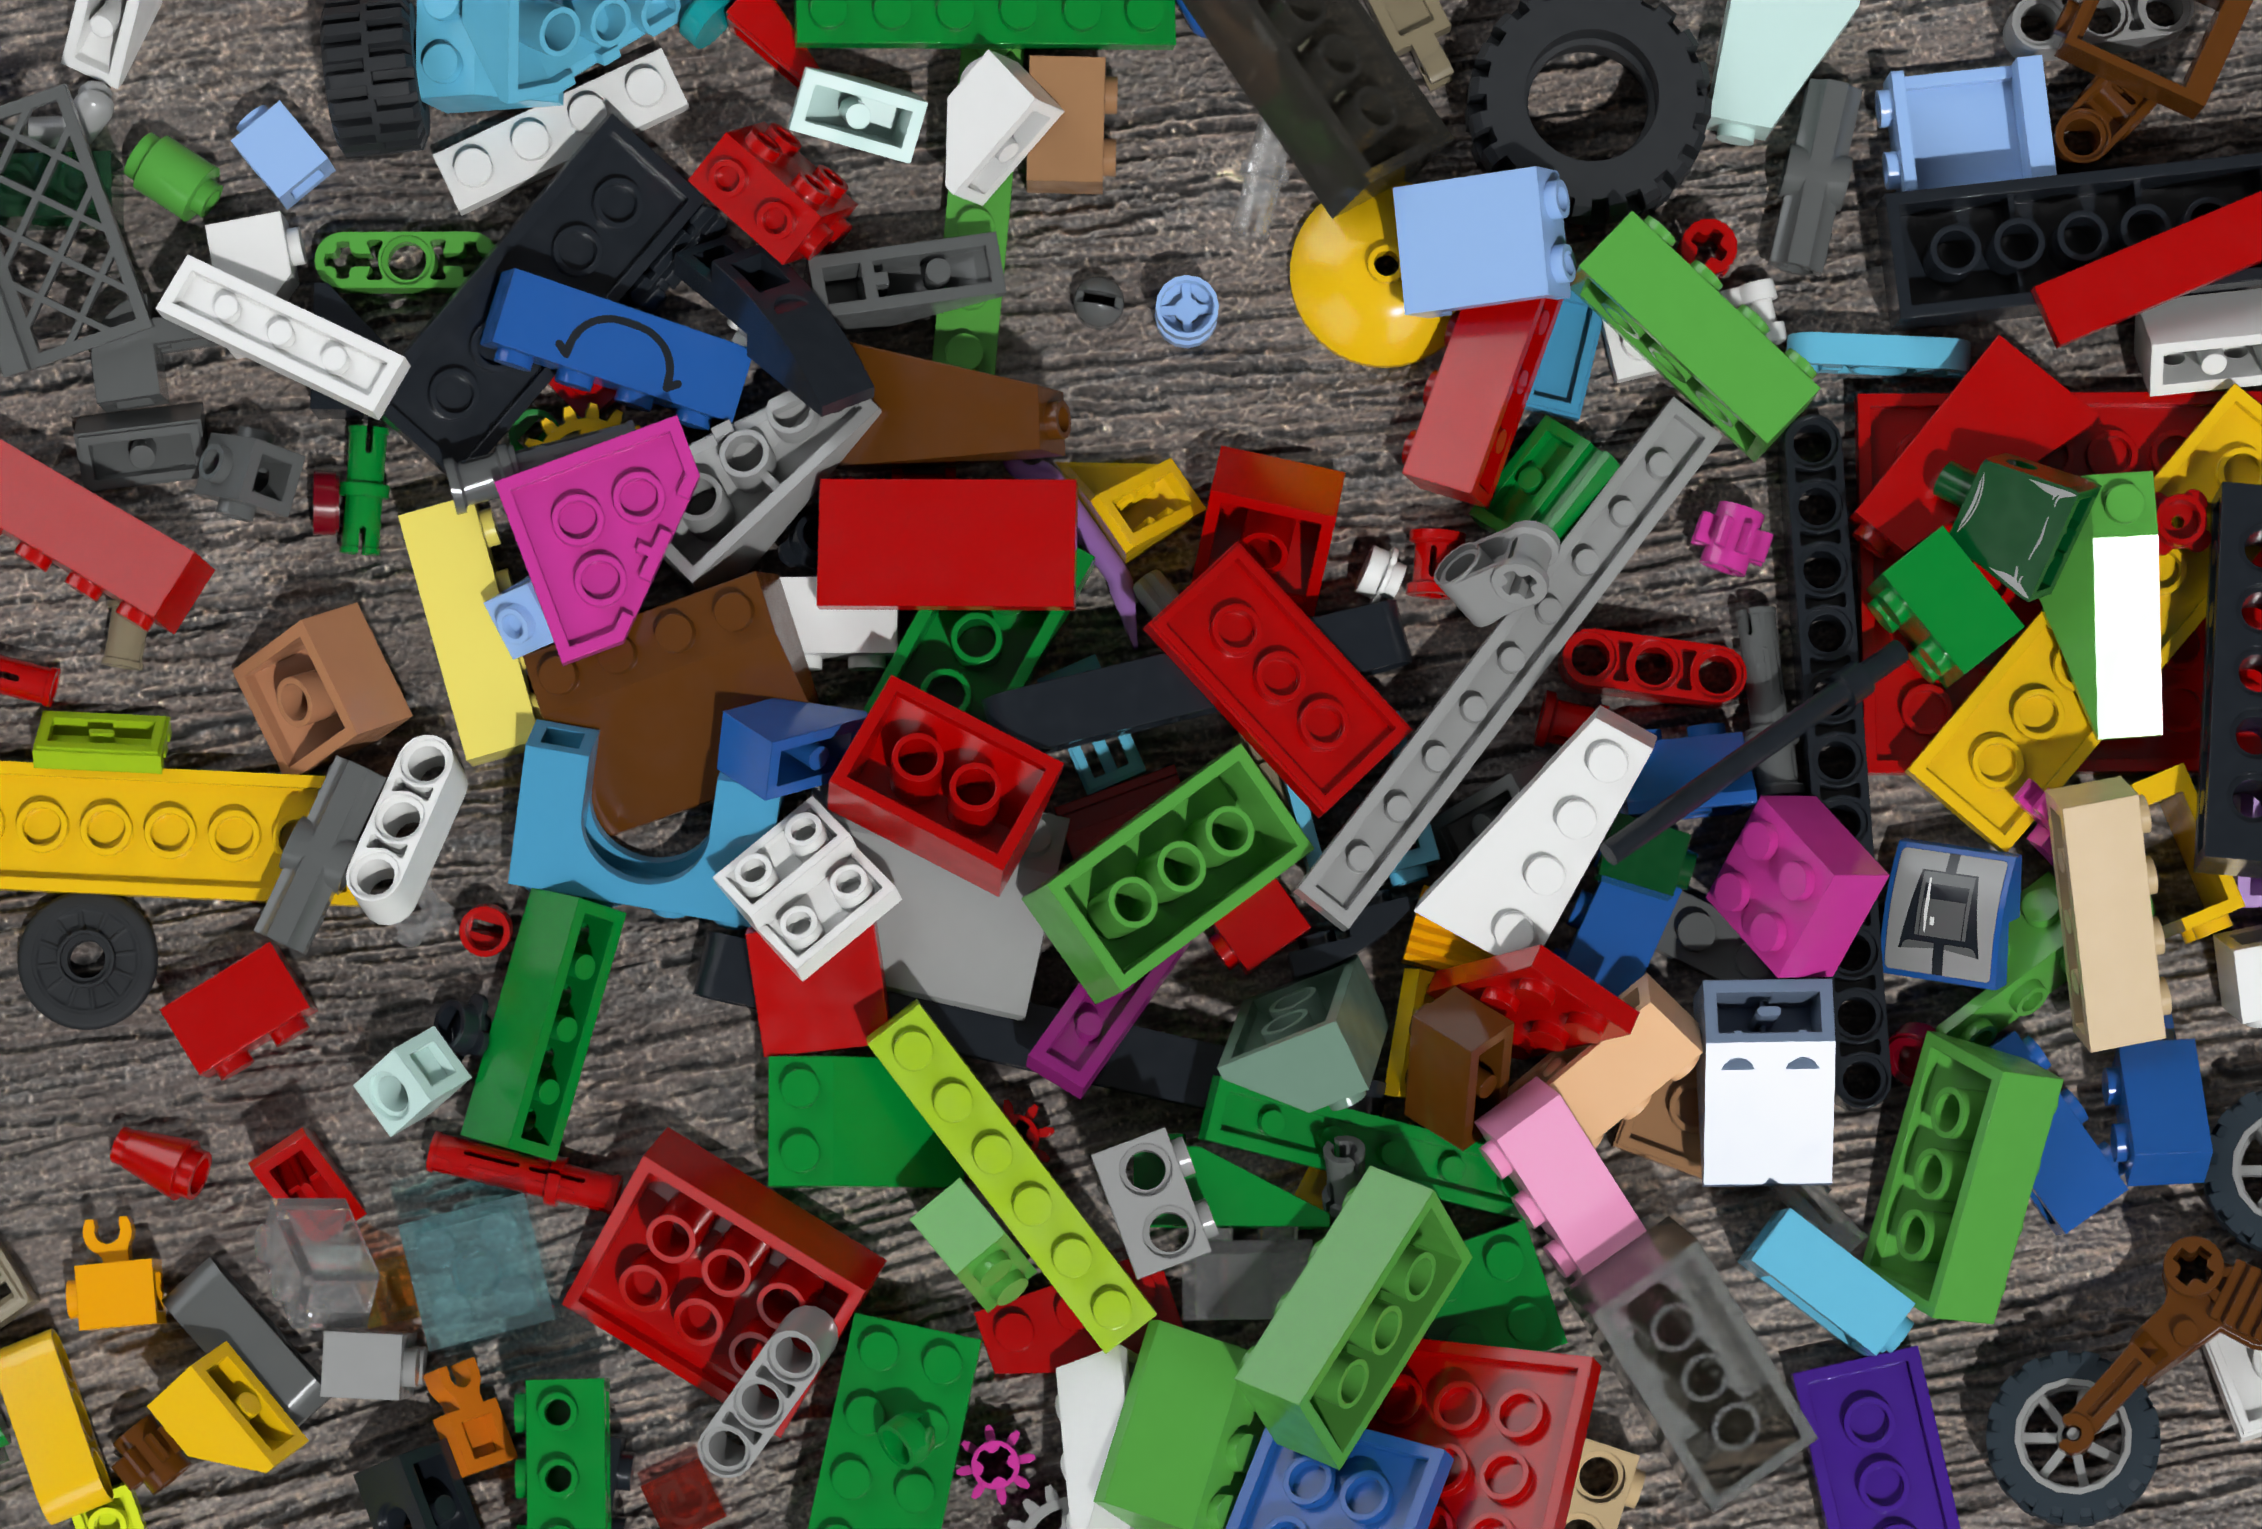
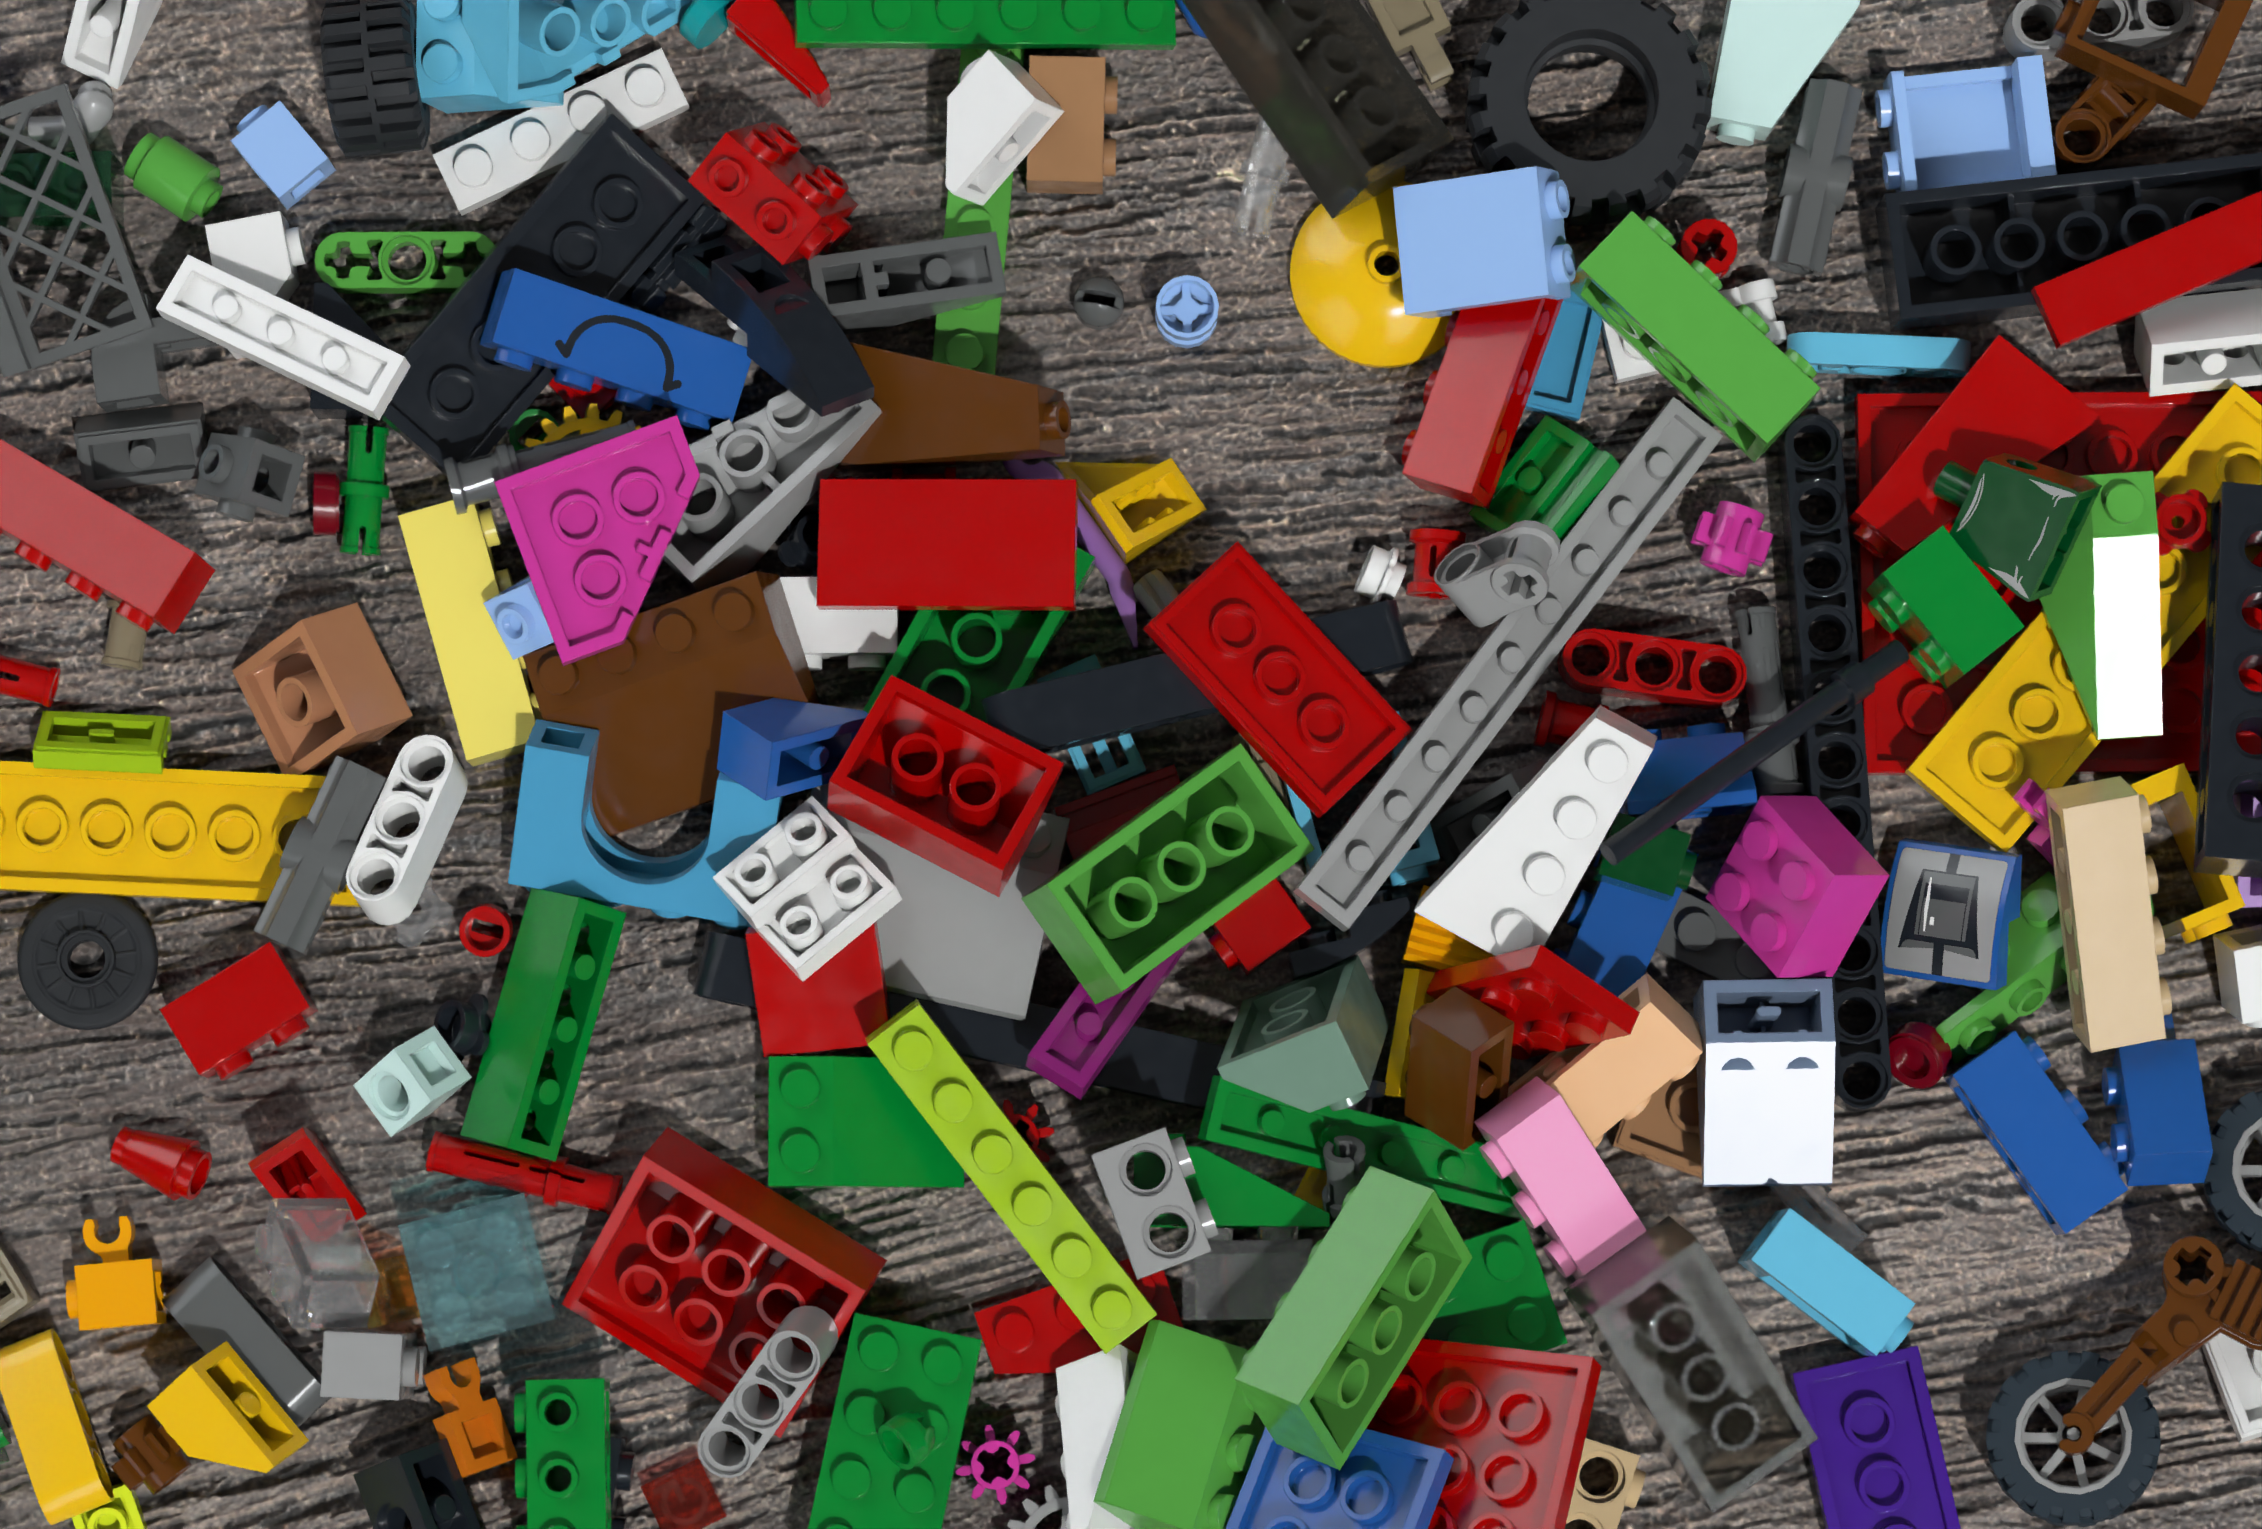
(858, 113): light aqua slope -> none
(974, 1246): bright green brick -> none
(1278, 514): red slope -> none
(1961, 1177): bright green slope -> none

